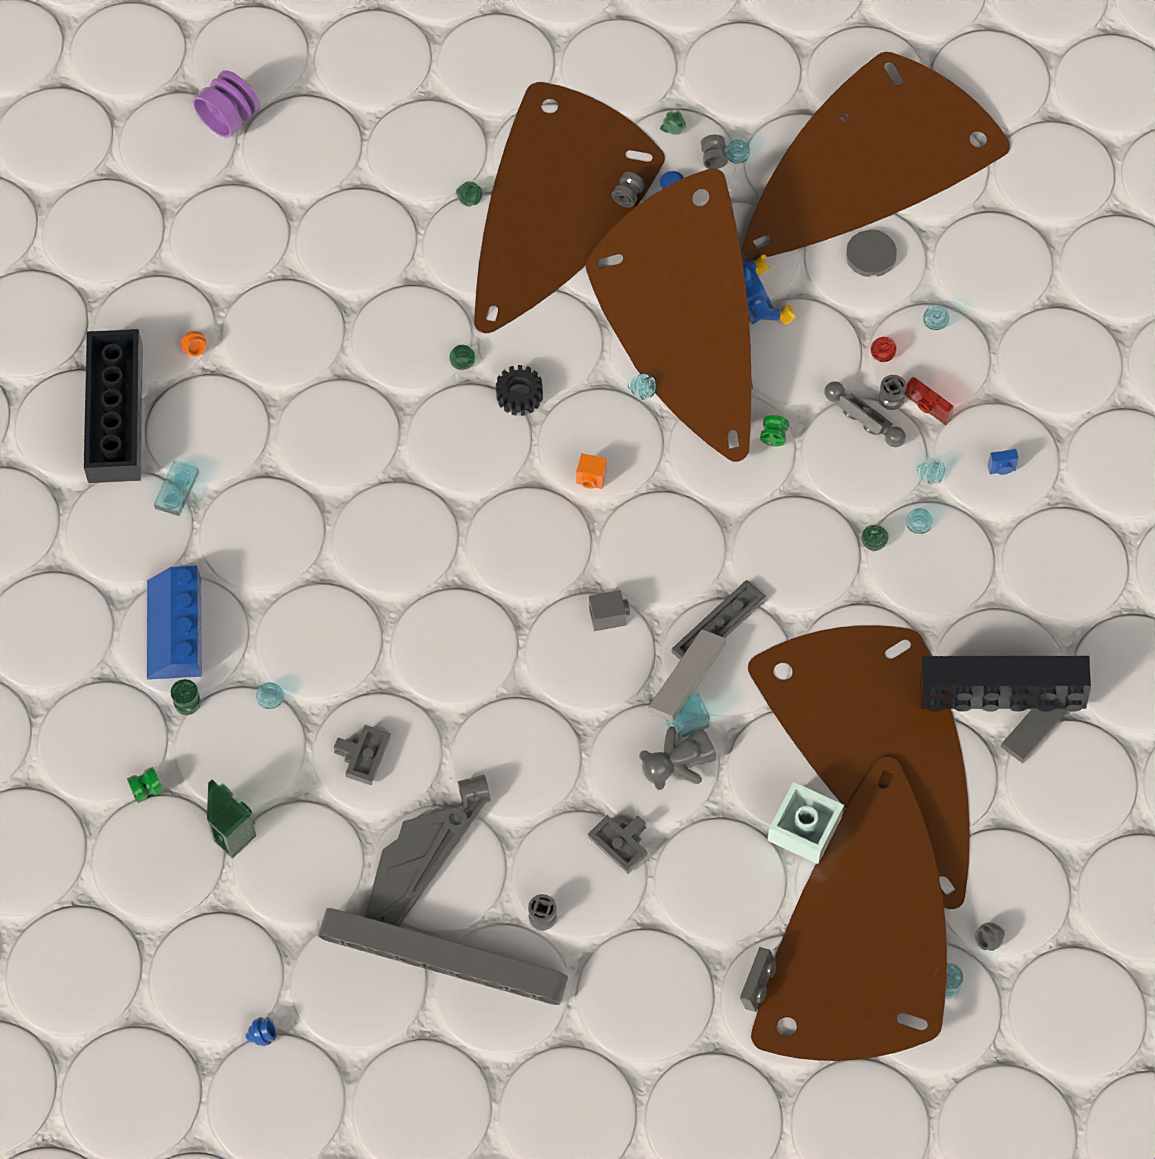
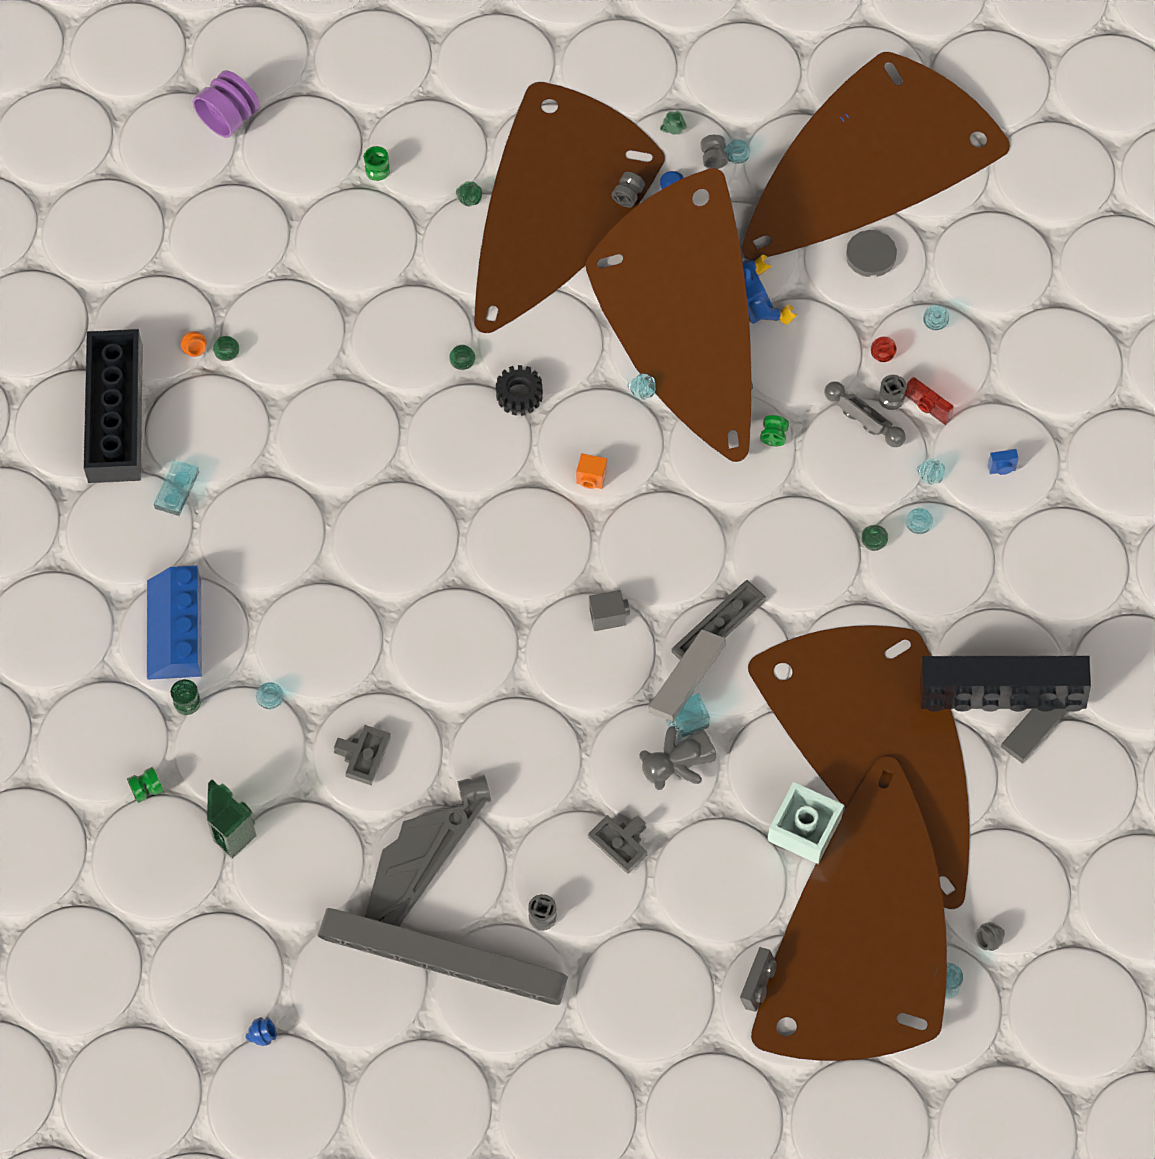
(223, 343): none -> clear green plate
(376, 163): none -> green wheel

